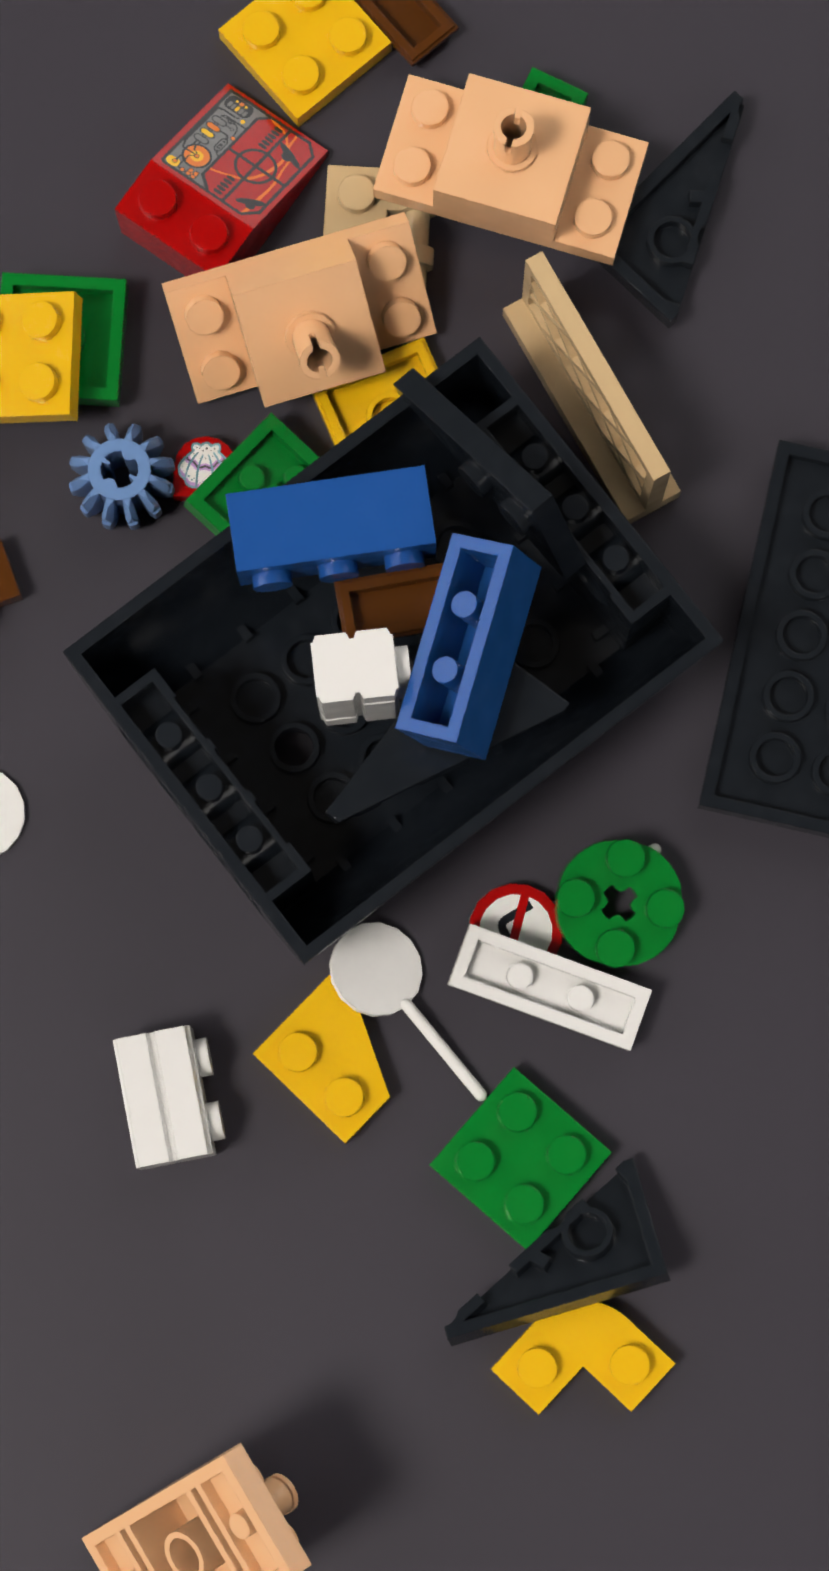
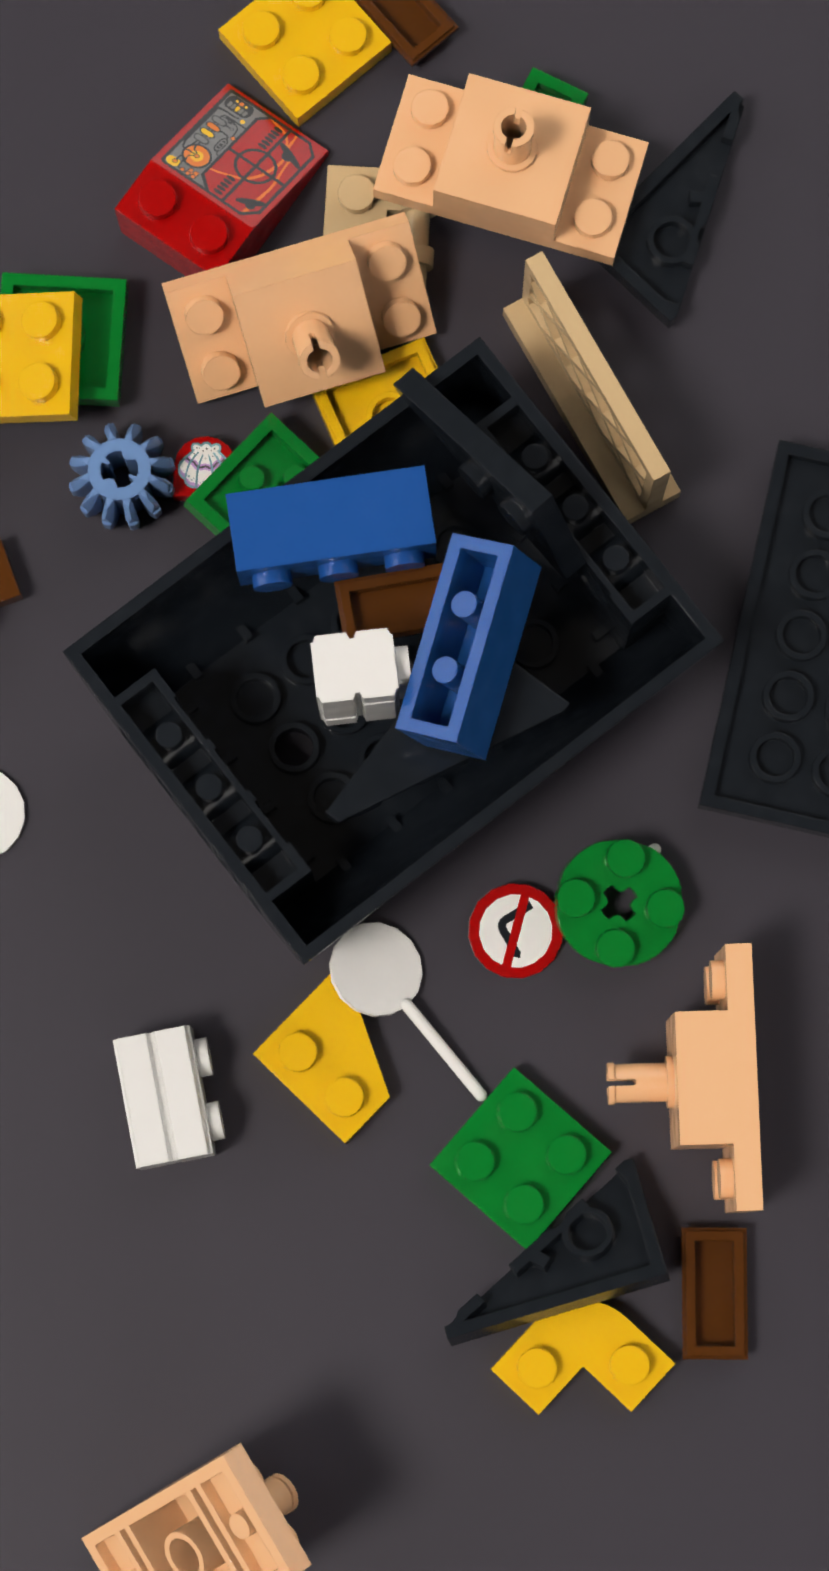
(549, 987): white plate -> none
(710, 1080): none -> light nougat brick
(714, 1293): none -> reddish brown tile

